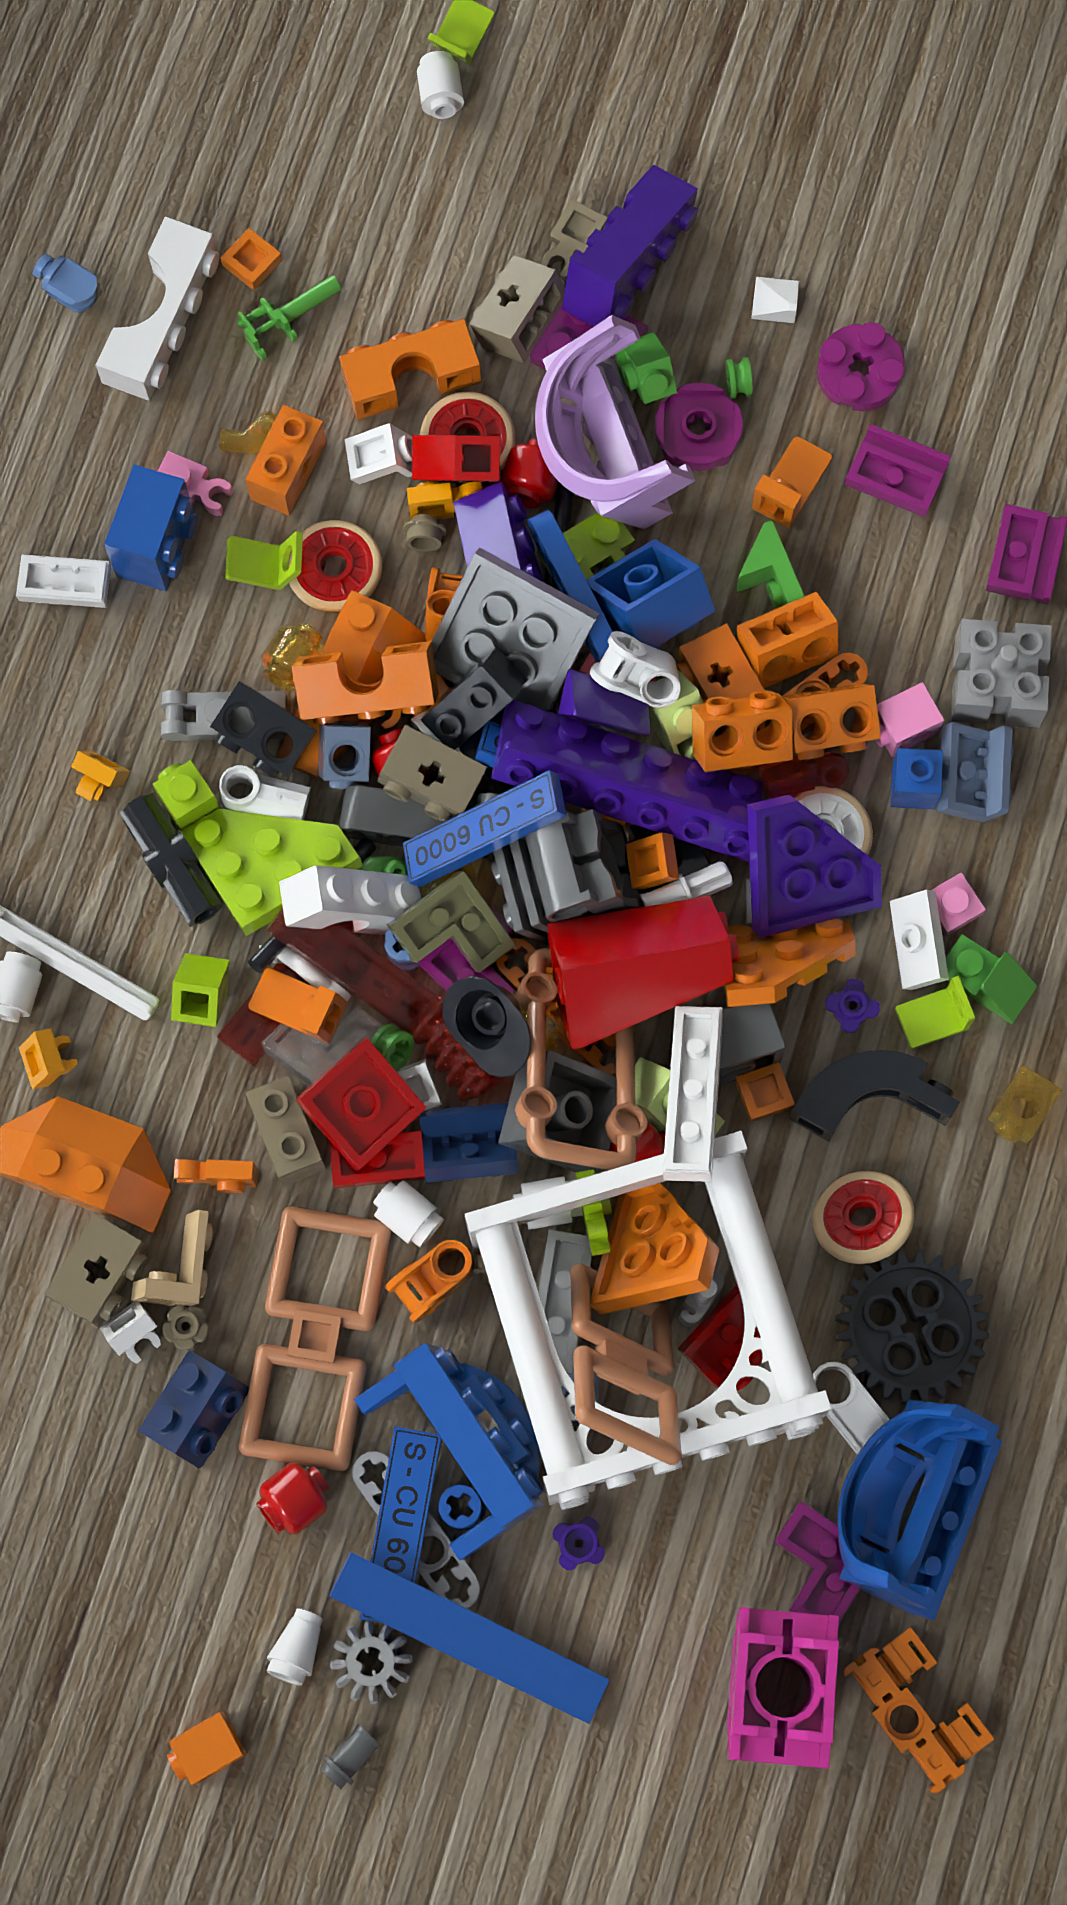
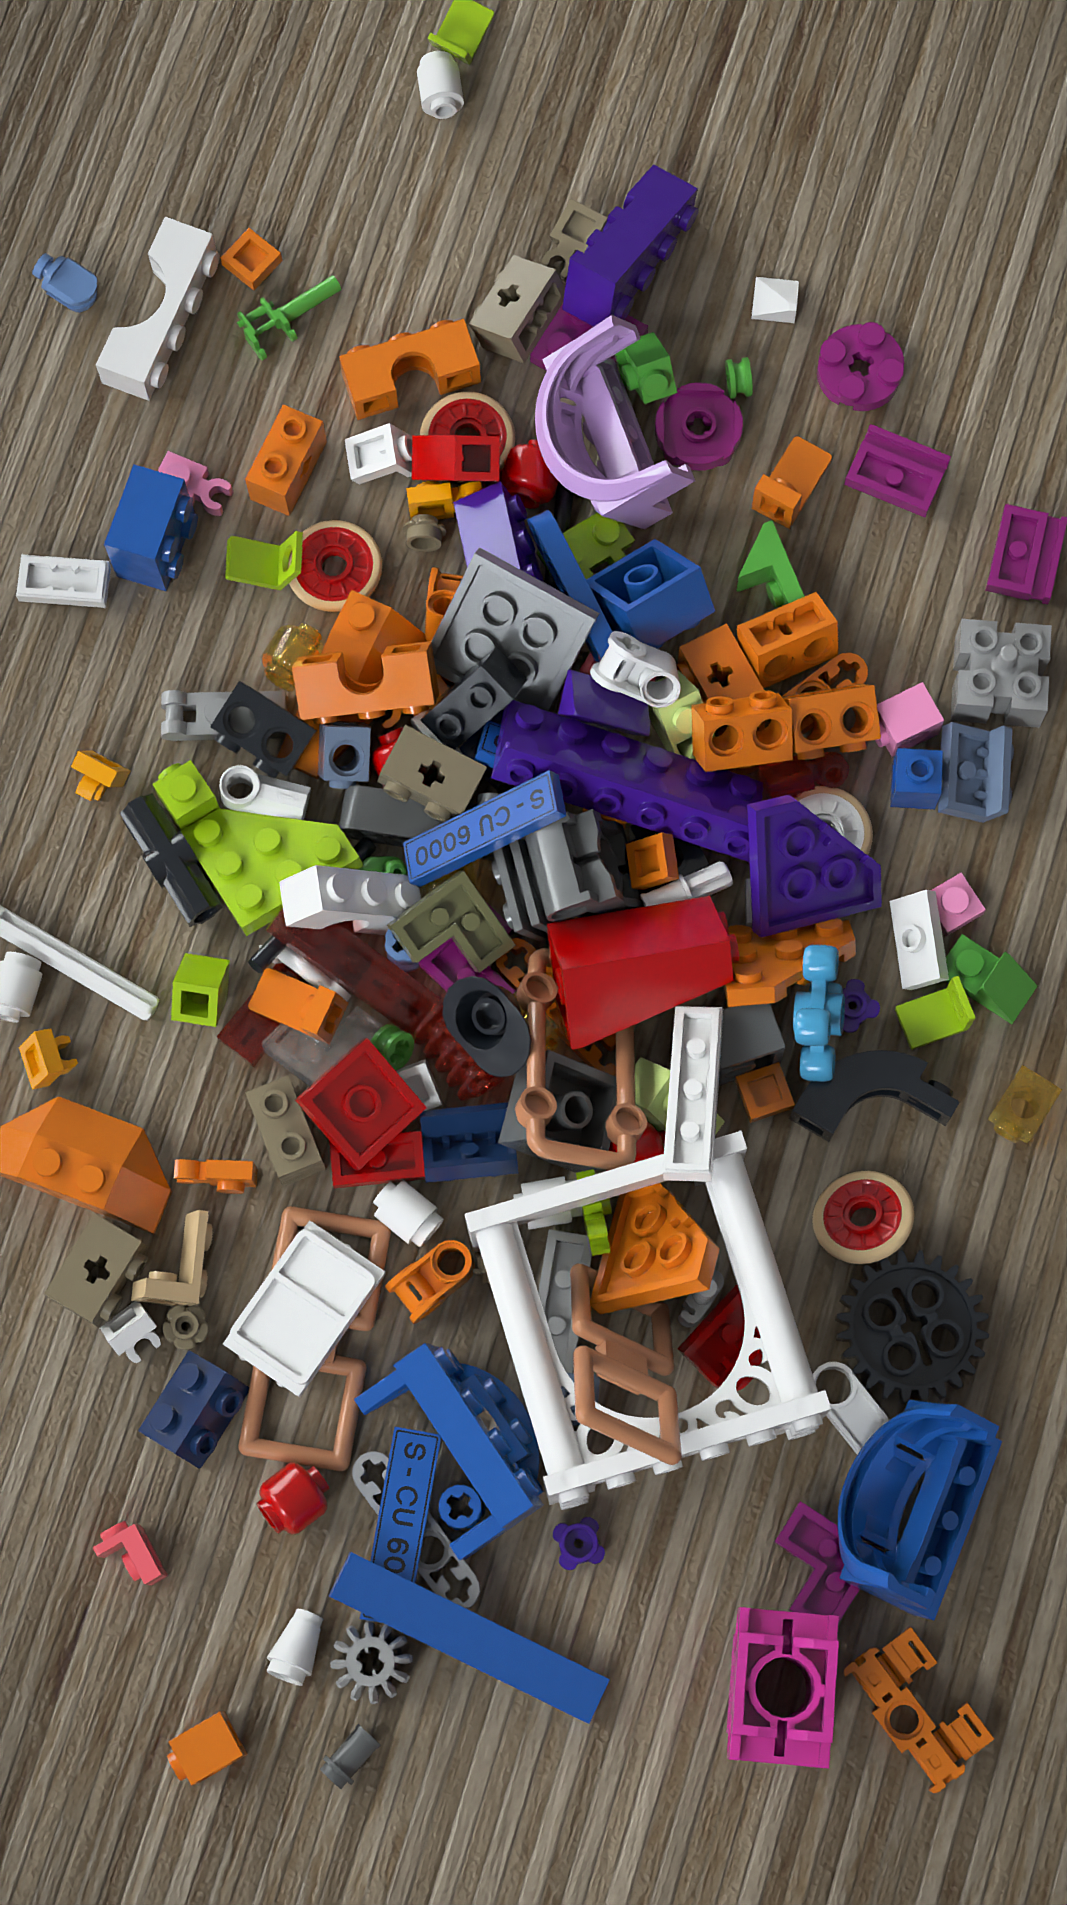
(141, 1557): none -> coral bracket
(251, 439): clear yellow arm -> none
(303, 1308): none -> white piece
(819, 1013): none -> dark azure gear

